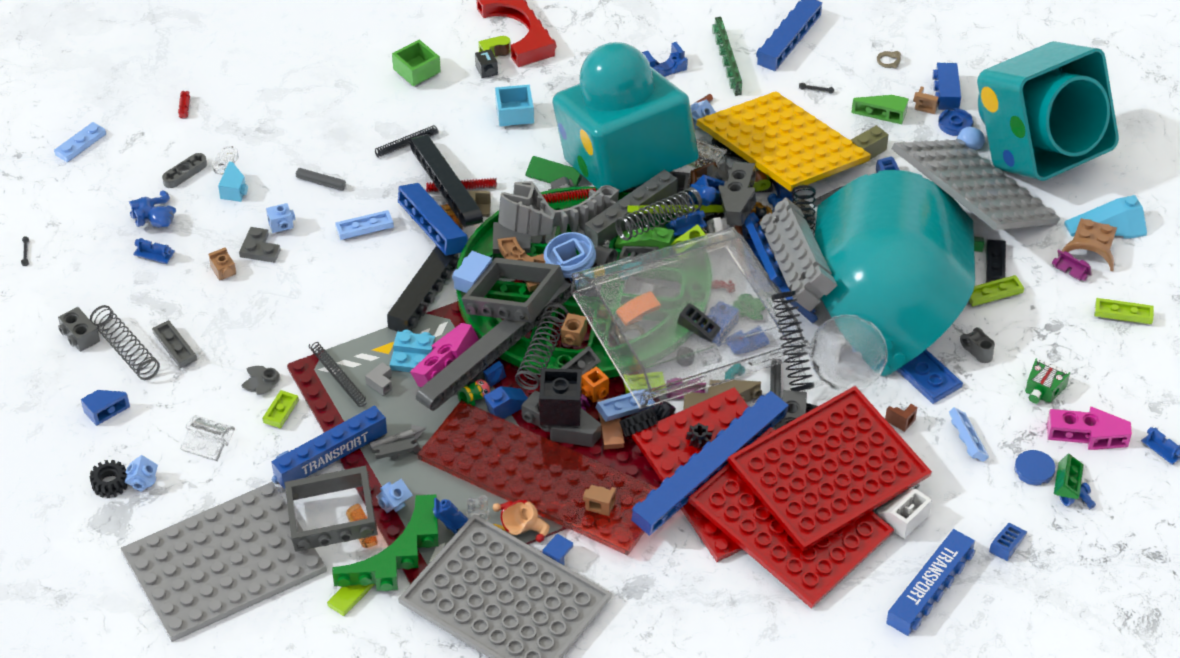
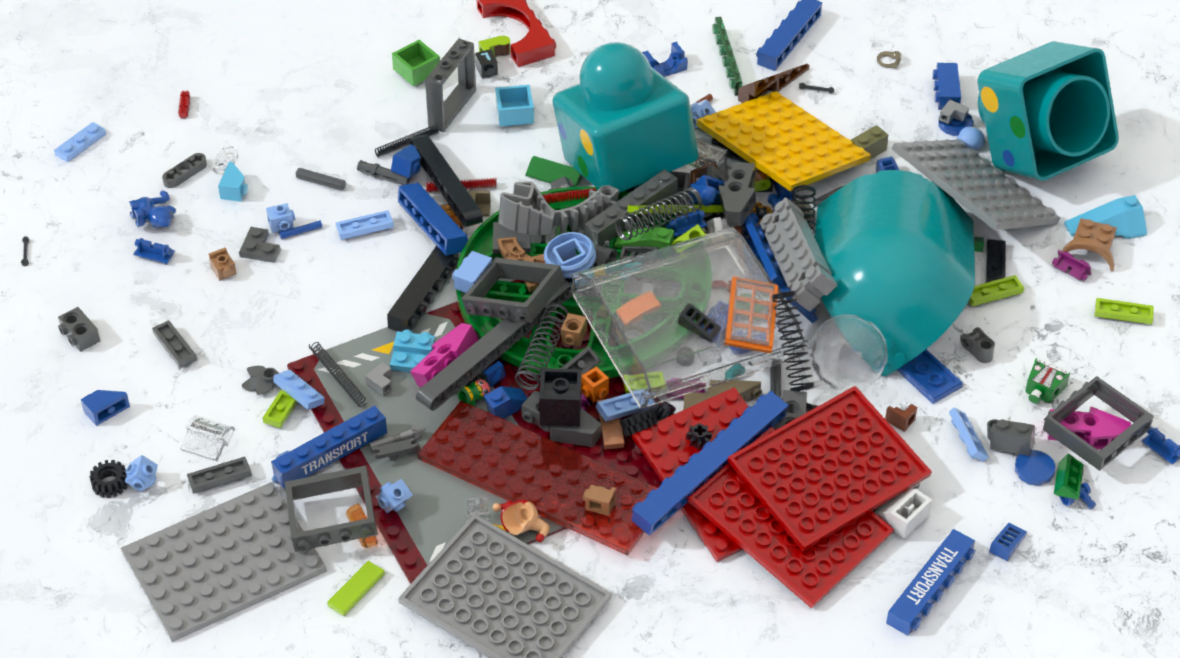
(142, 363): piece -> none
(219, 474): none -> dark grey plate
(298, 389): none -> light blue plate
(300, 229): none -> blue piece
(376, 170): none -> dark grey pin
(401, 554): green arch -> none
(406, 162): none -> blue slope
(442, 112): none -> dark grey window
(449, 515): blue hinge -> none
(558, 548): blue panel -> none
(751, 315): none -> clear piece
(771, 83): none -> reddish brown wedge
(883, 107): bright green slope -> none
(925, 102): medium nougat bracket -> none
(953, 110): none -> light grey piece
(1011, 436): none -> dark grey hinge
(1140, 417): none -> dark grey window

